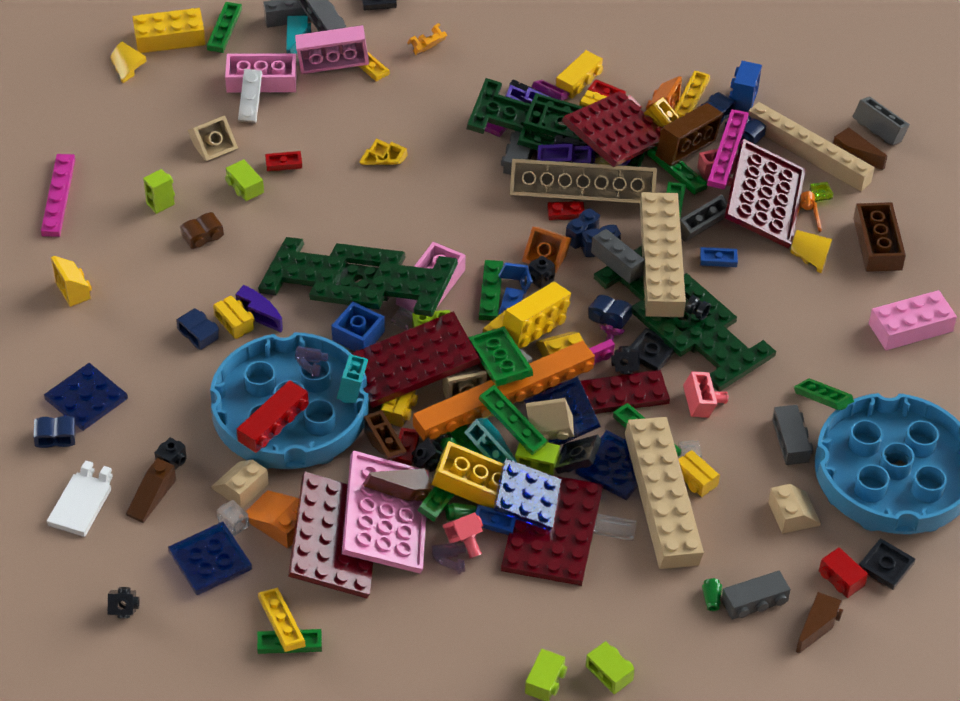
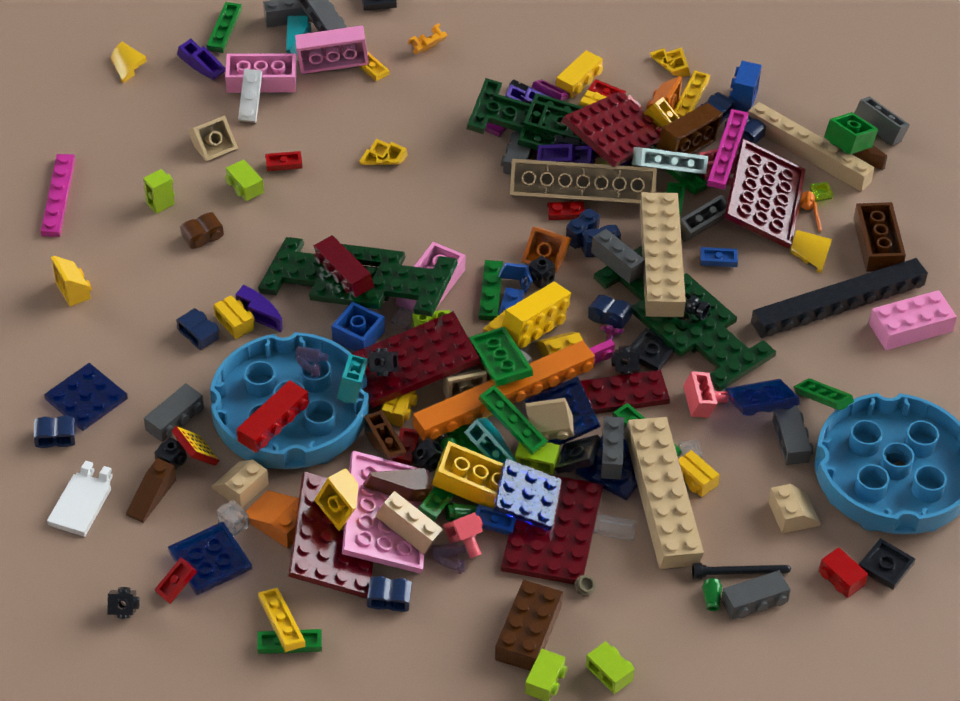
(169, 30): yellow brick -> none
(174, 412): none -> dark grey brick
(175, 580): none -> red plate
(195, 445): none -> tile
(200, 59): none -> dark purple slope
(338, 498): none -> yellow slope
(343, 266): none -> dark red brick
(382, 361): none -> black brick
(389, 594): none -> dark blue brick
(409, 522): none -> tan brick
(528, 625): none -> reddish brown brick
(585, 585): none -> dark tan plate
(612, 447): none -> dark grey brick
(670, 160): none -> light aqua brick
(673, 61): none -> yellow slope
(700, 571): none -> black piece
(762, 396): none -> clear blue plate
(820, 620): reddish brown slope -> none
(838, 297): none -> black brick
(850, 133): none -> green brick

